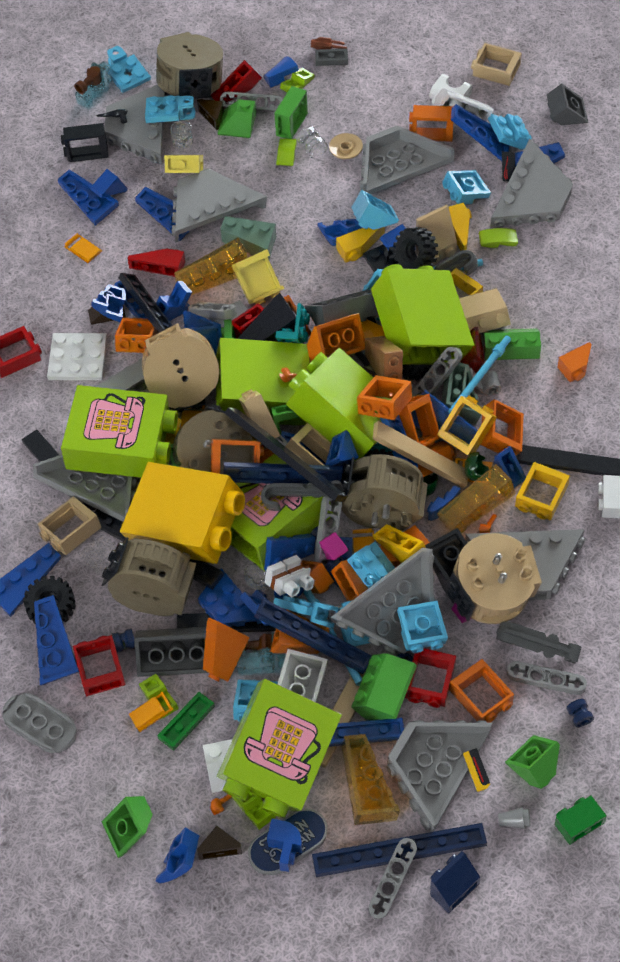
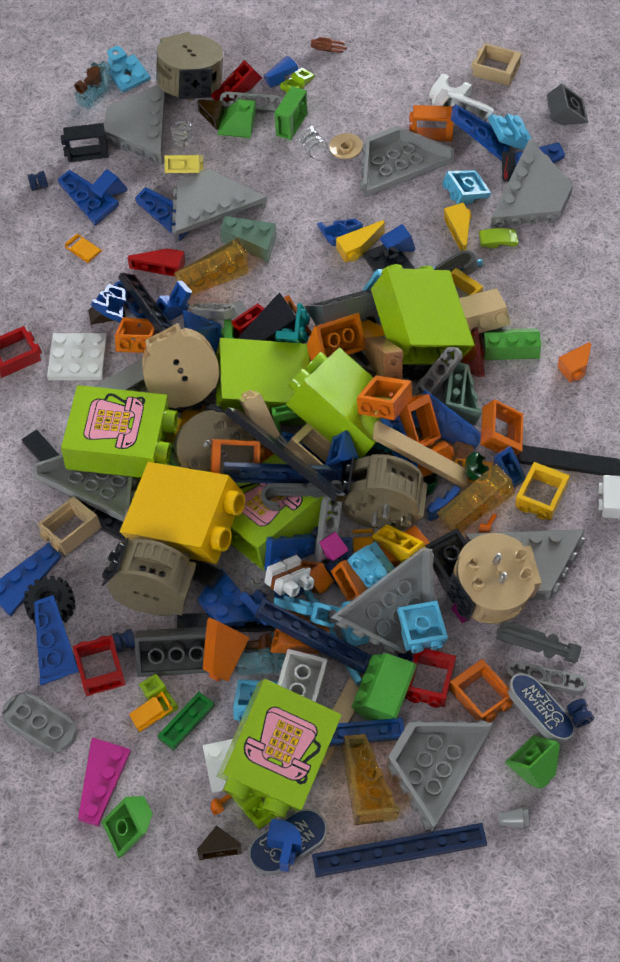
(41, 178): none -> dark blue wheel
(101, 777): none -> dark pink wing
(116, 113): black bar -> none
(171, 107): medium azure plate -> none
(180, 856): blue slope -> none
(257, 278): light yellow panel -> none
(286, 152): lime slope -> none
(286, 375): orange hand -> none
(328, 57): dark grey plate -> none
(373, 212): medium azure slope -> none
(392, 878): light grey beam -> none
(406, 245): black tyre -> none
(441, 226): tan slope -> none
(454, 882): dark blue slope -> none
(476, 769): sticker -> none
(481, 433): yellow window -> none
(489, 383): light grey panel -> none
(497, 352): medium azure bar -> none
(541, 708): none -> tile
(580, 819): green brick -> none

